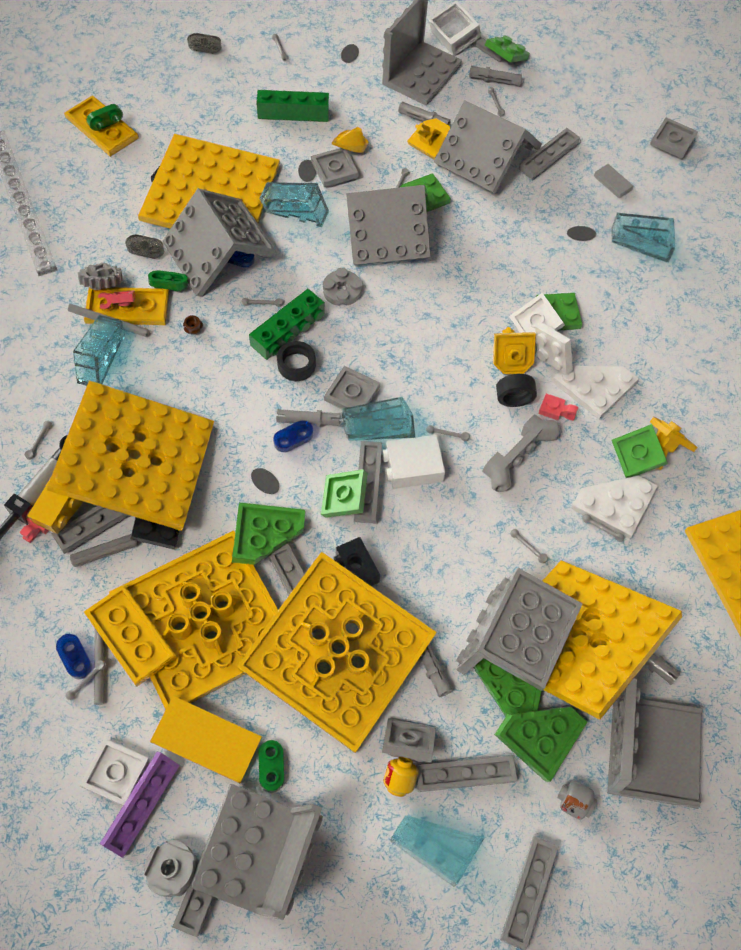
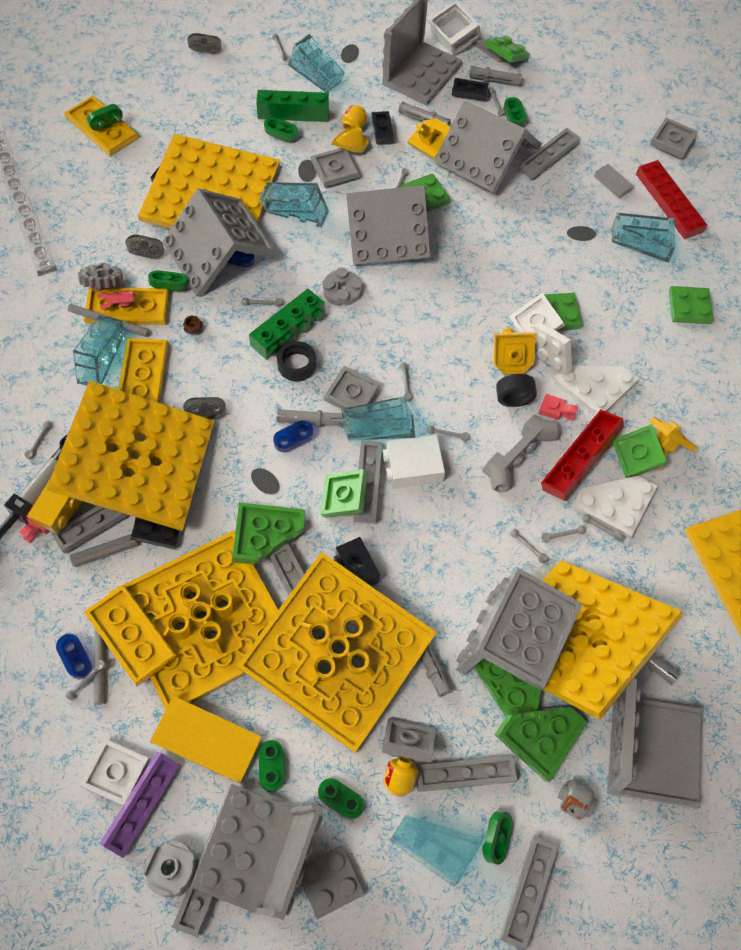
(144, 367): none -> yellow tile
(205, 407): none -> clear smoke plate
(281, 129): none -> green plate
(315, 64): none -> clear light blue wedge
(330, 882): none -> light grey plate
(340, 798): none -> green plate
(354, 117): none -> yellow head
(382, 127): none -> black plate
(407, 396): none -> light grey hinge
(470, 89): none -> black plate
(497, 837): none -> green plate
(514, 111): none -> green plate
(546, 537): none -> light grey hinge
(582, 454): none -> red piece
(671, 199): none -> red piece
(690, 305): none -> bright green plate

